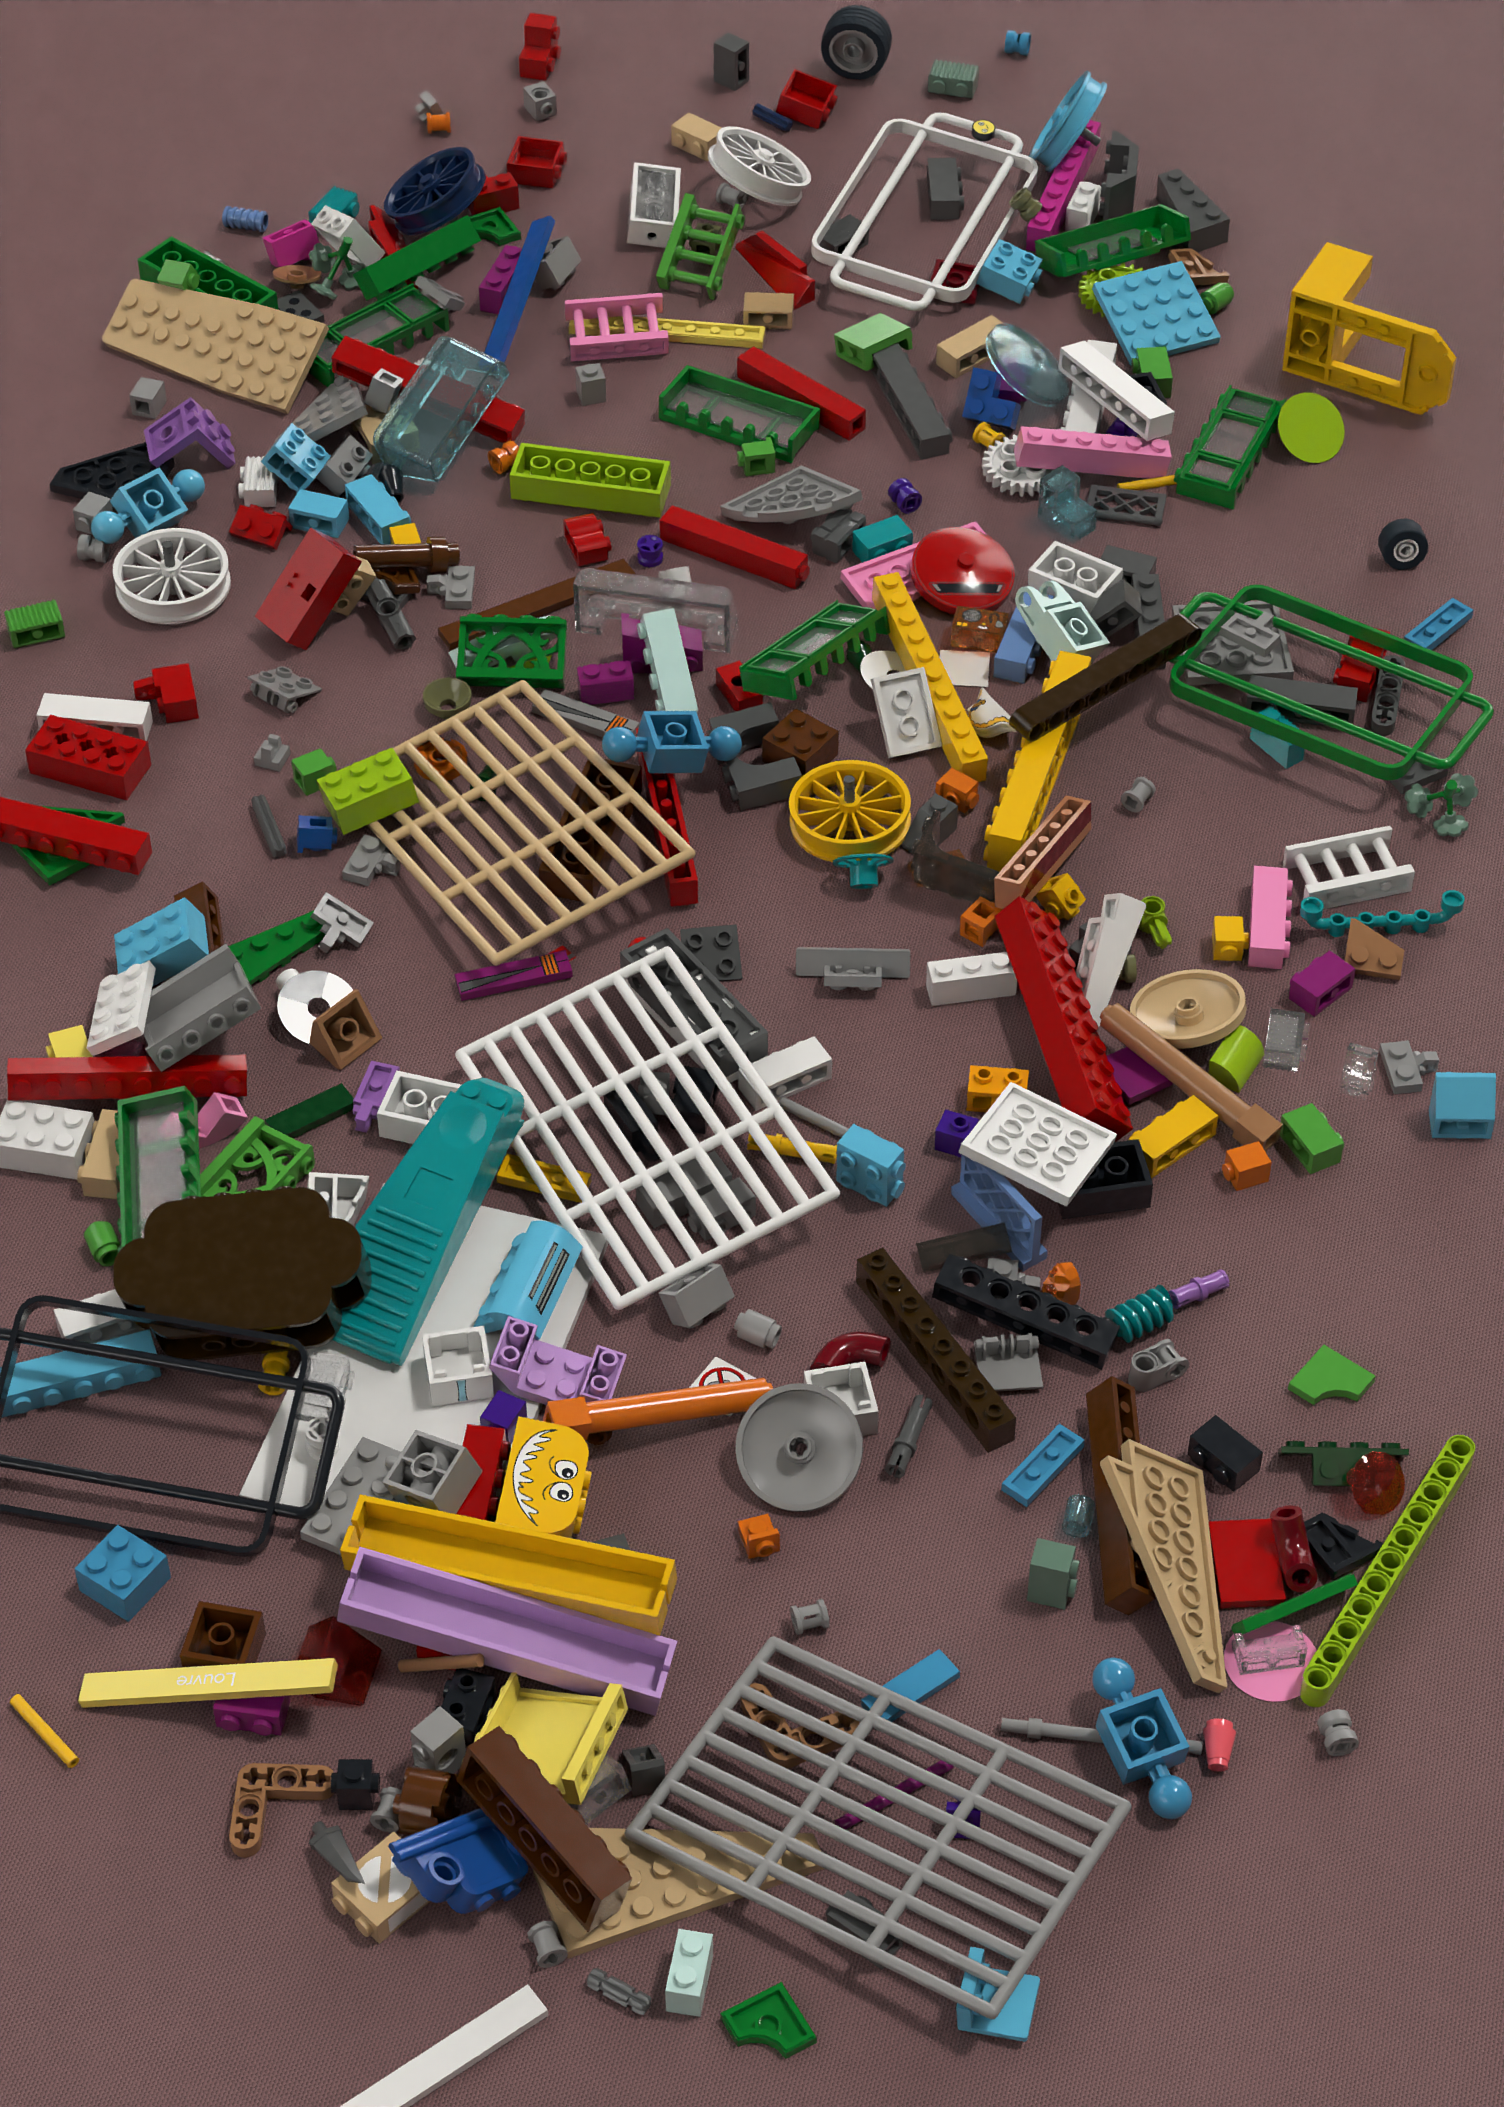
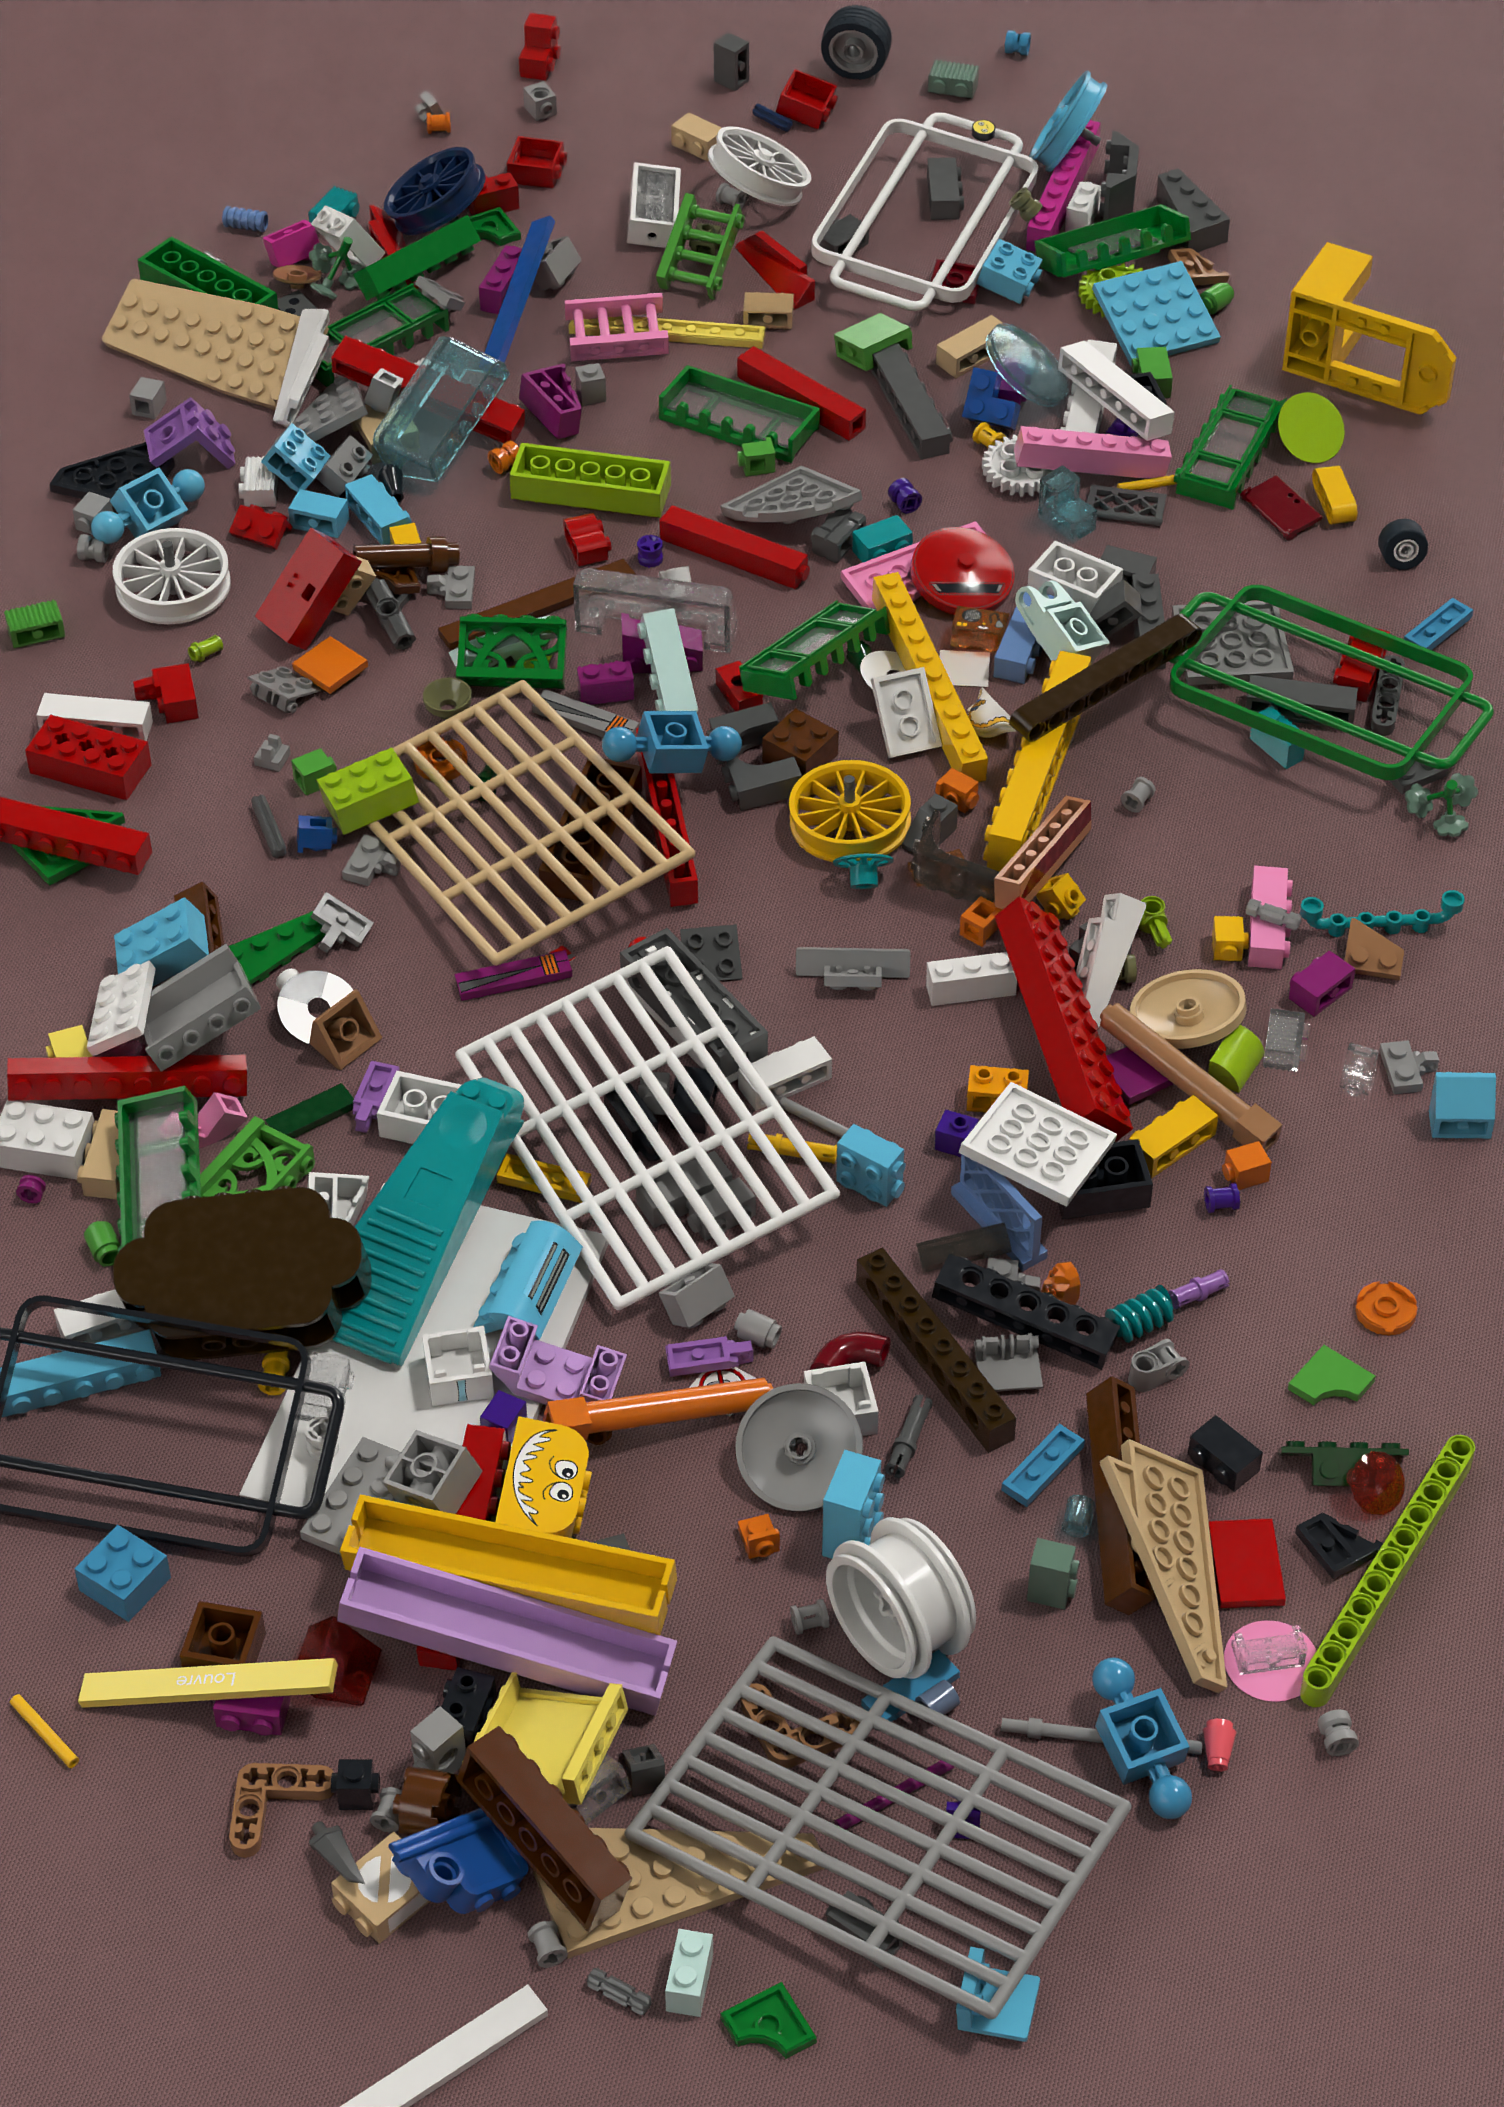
(31, 1189): none -> magenta bush
(178, 275): bright green brick -> none
(200, 650): none -> lime pin
(303, 364): none -> white wedge
(330, 664): none -> orange tile
(441, 1663): medium nougat bar -> none
(552, 400): none -> magenta wedge
(707, 1355): none -> medium lavender hinge
(852, 1501): none -> medium azure brick
(901, 1597): none -> white wheel
(940, 1697): none -> sand blue gear
(1221, 1198): none -> dark purple bush
(1252, 634): light grey hinge -> none
(1273, 914): none -> light grey axle
(1284, 513): none -> dark red door
(1293, 1548): dark red cylinder -> none
(1295, 1604): green tile -> none
(1311, 1138): bright green brick -> none
(1334, 494): none -> yellow beam
(1354, 888): white fence -> none
(1386, 1308): none -> orange tile

